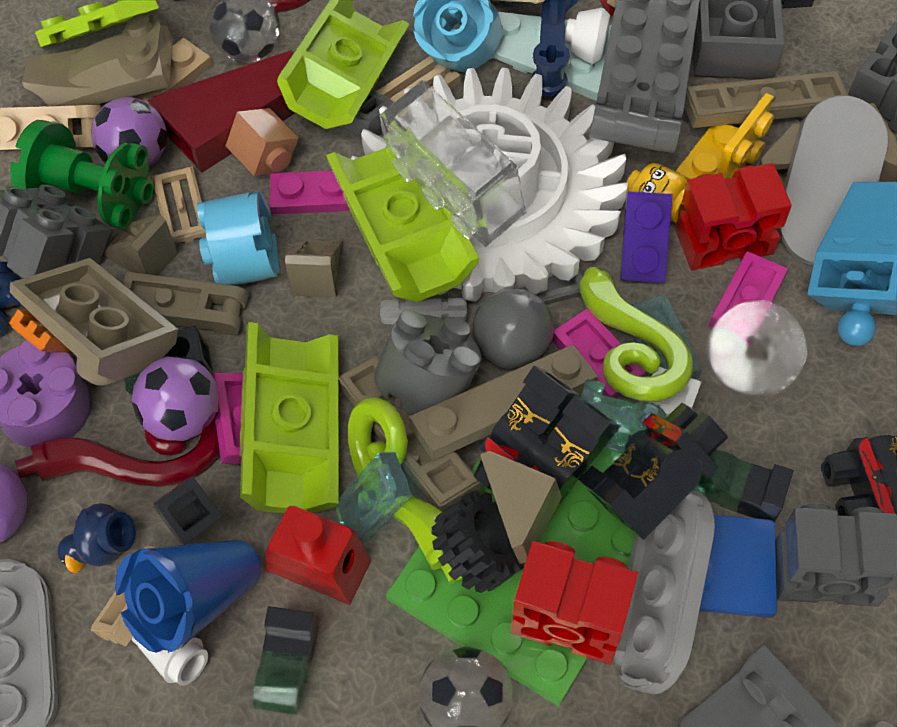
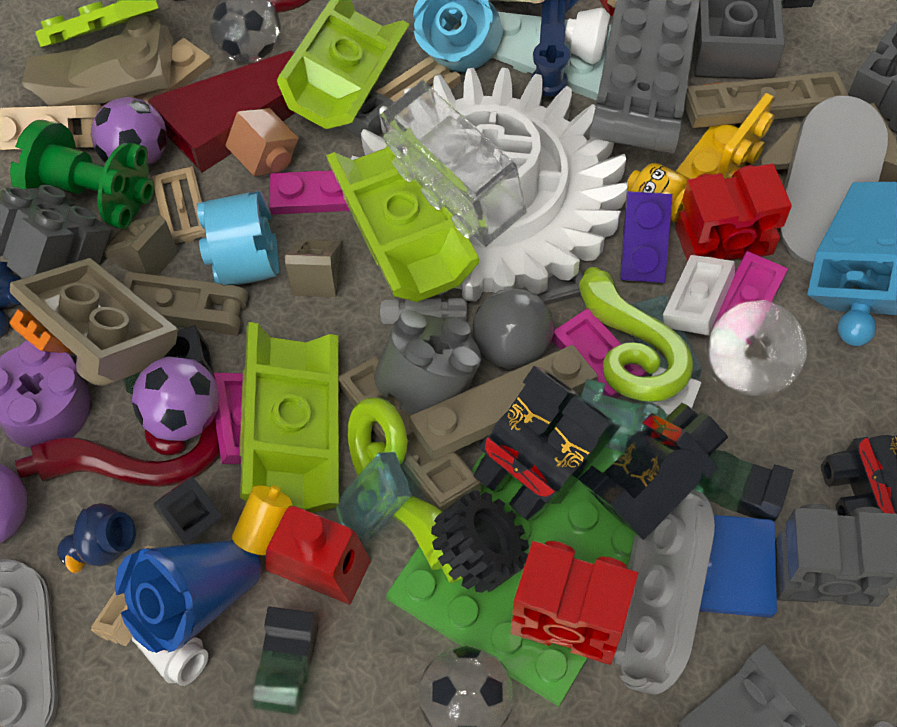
(260, 518): none -> yellow piece
(523, 499): dark tan slope -> none
(699, 294): none -> white plate

